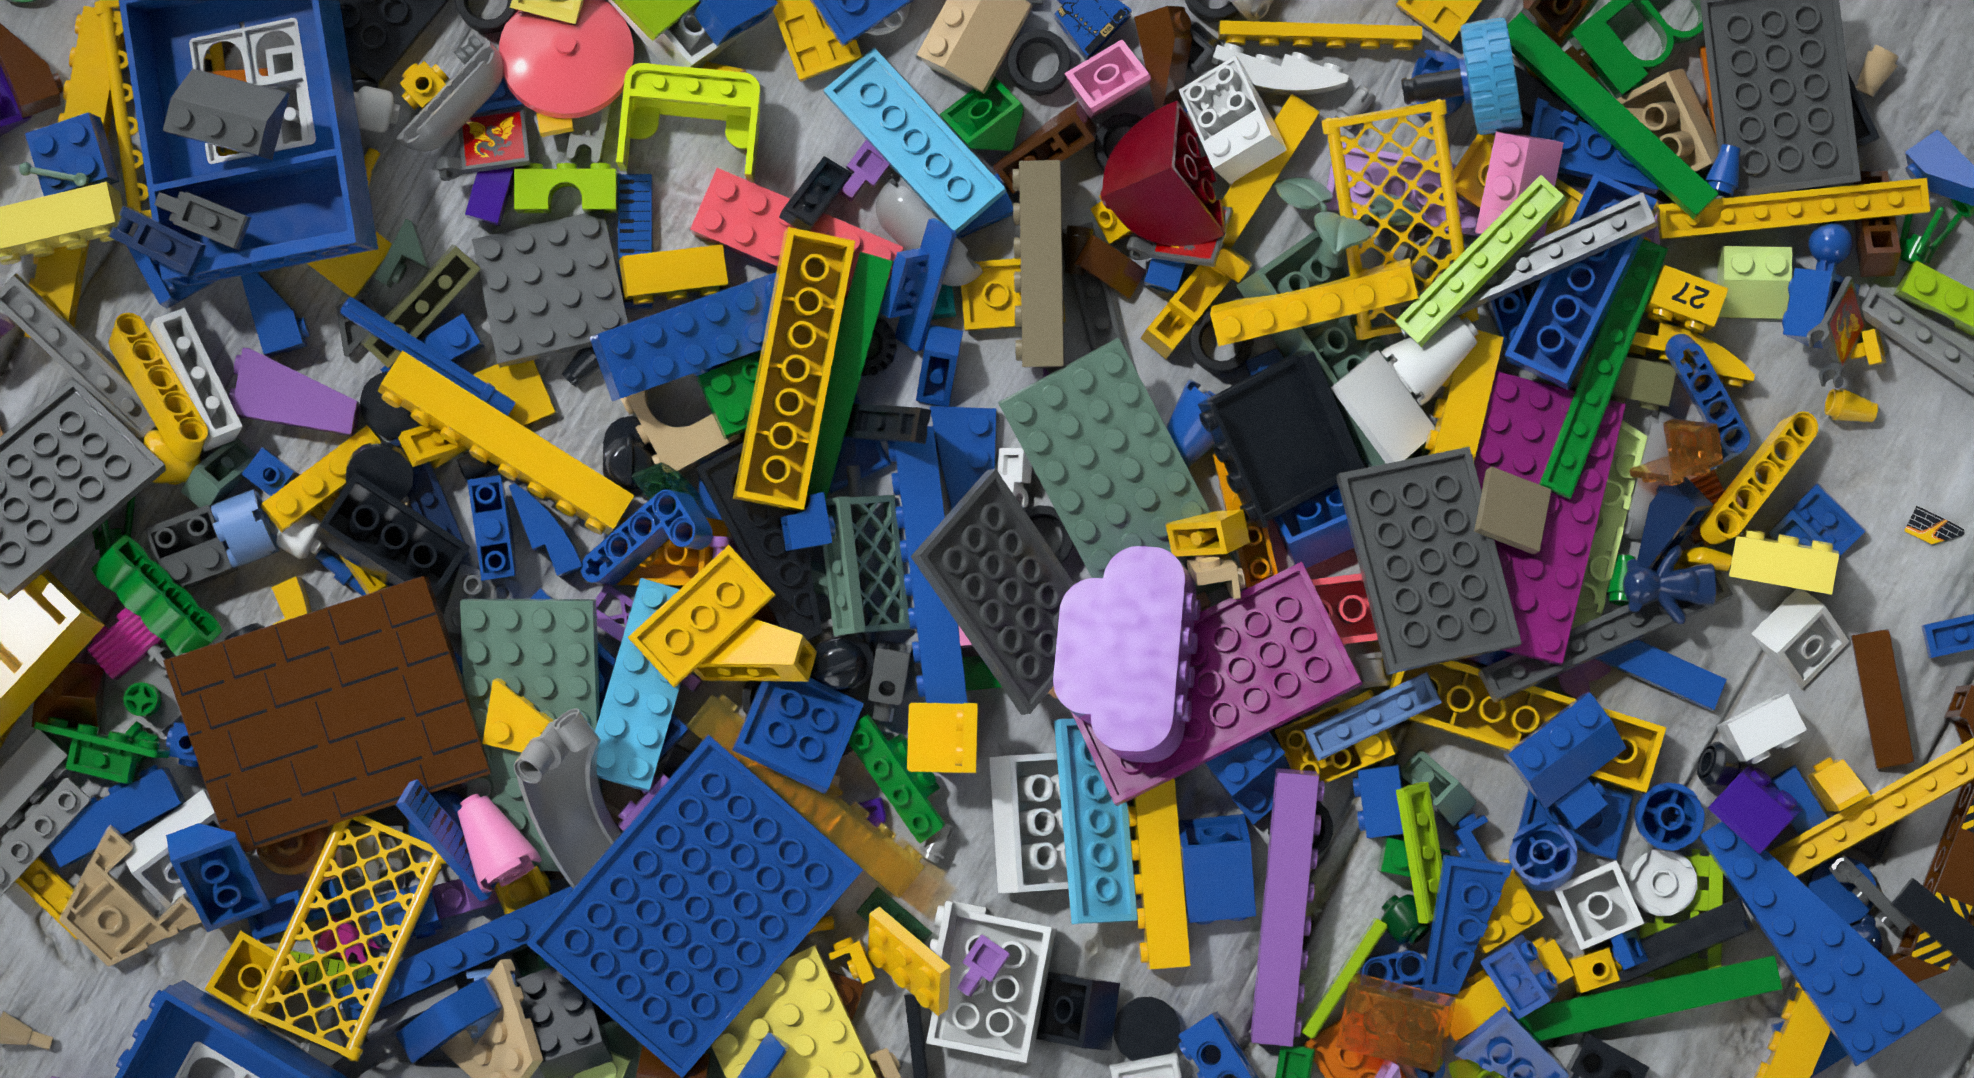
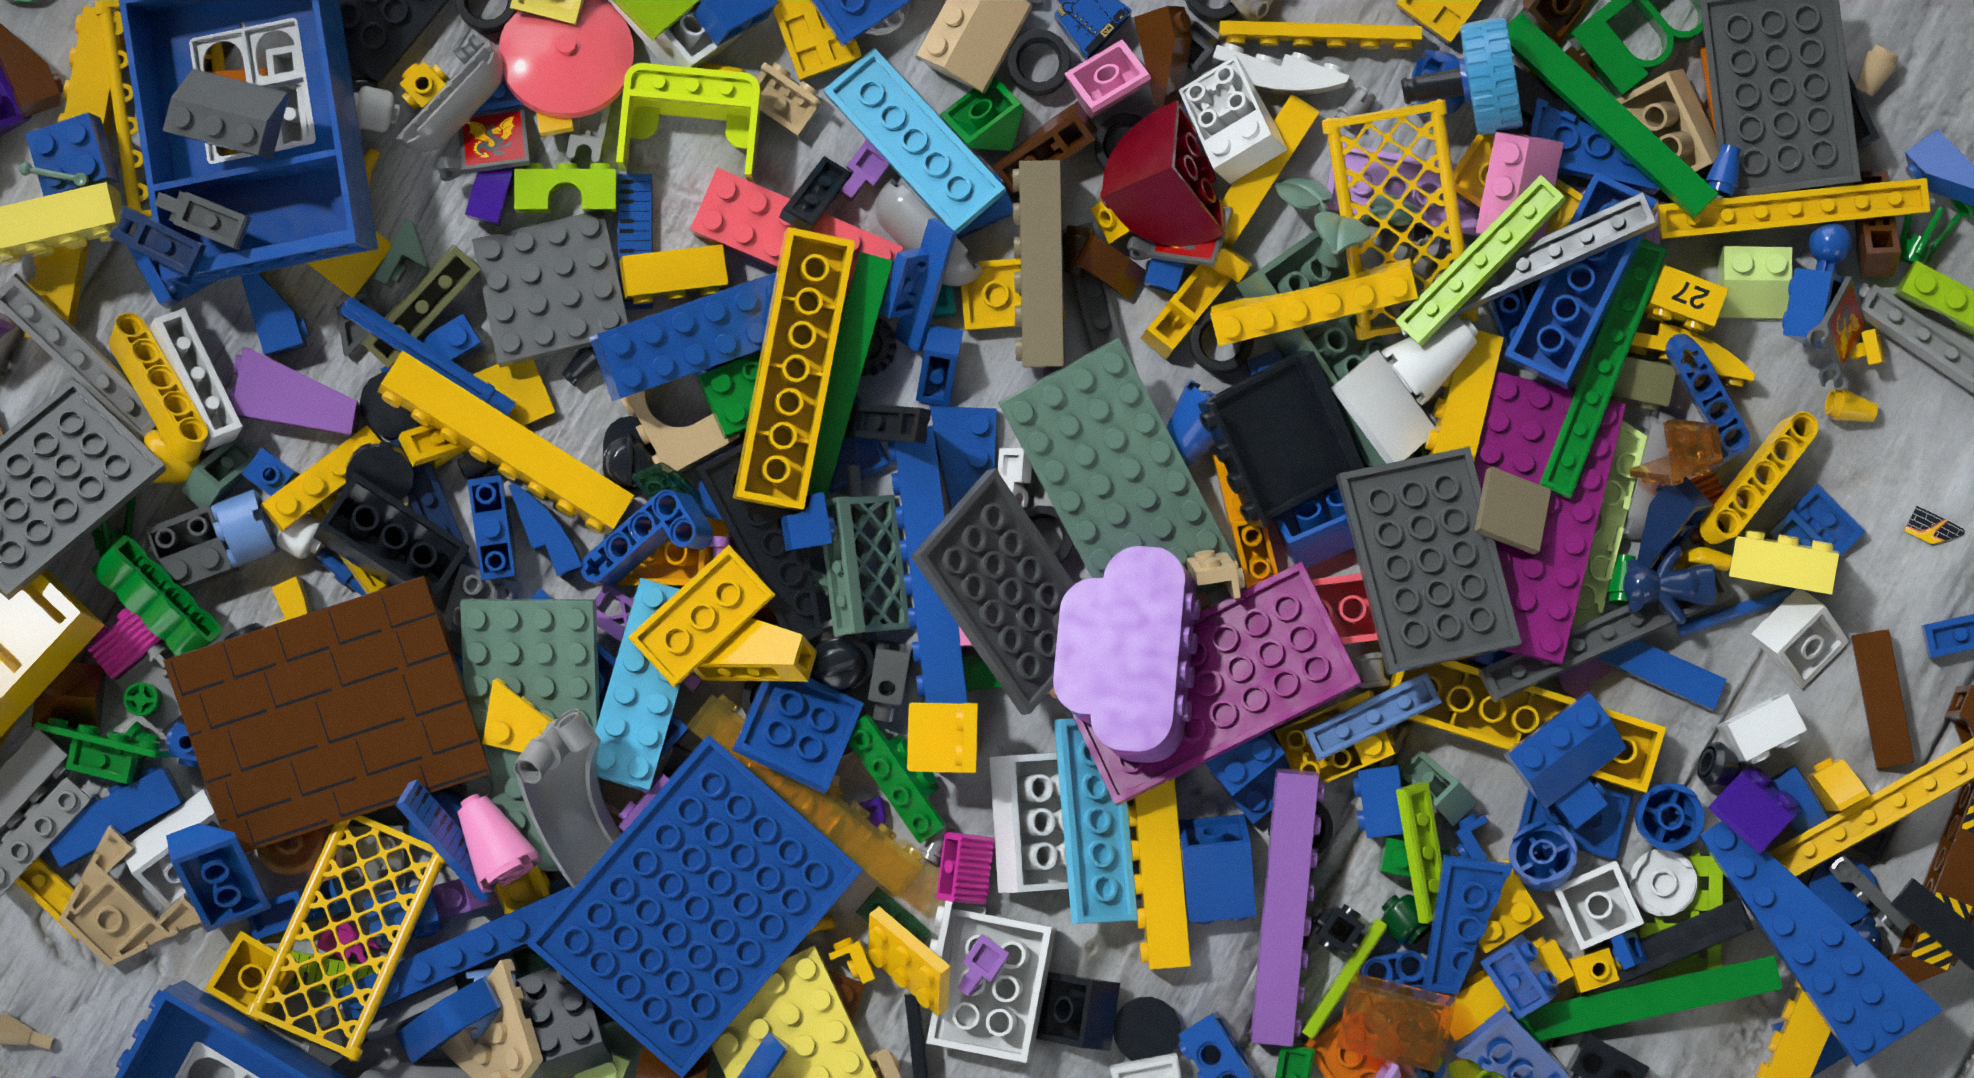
(786, 101): none -> tan bracket
(965, 868): none -> dark pink brick
(1208, 533): yellow slope -> none
(1353, 929): none -> black brick
(1734, 611): none -> blue bar

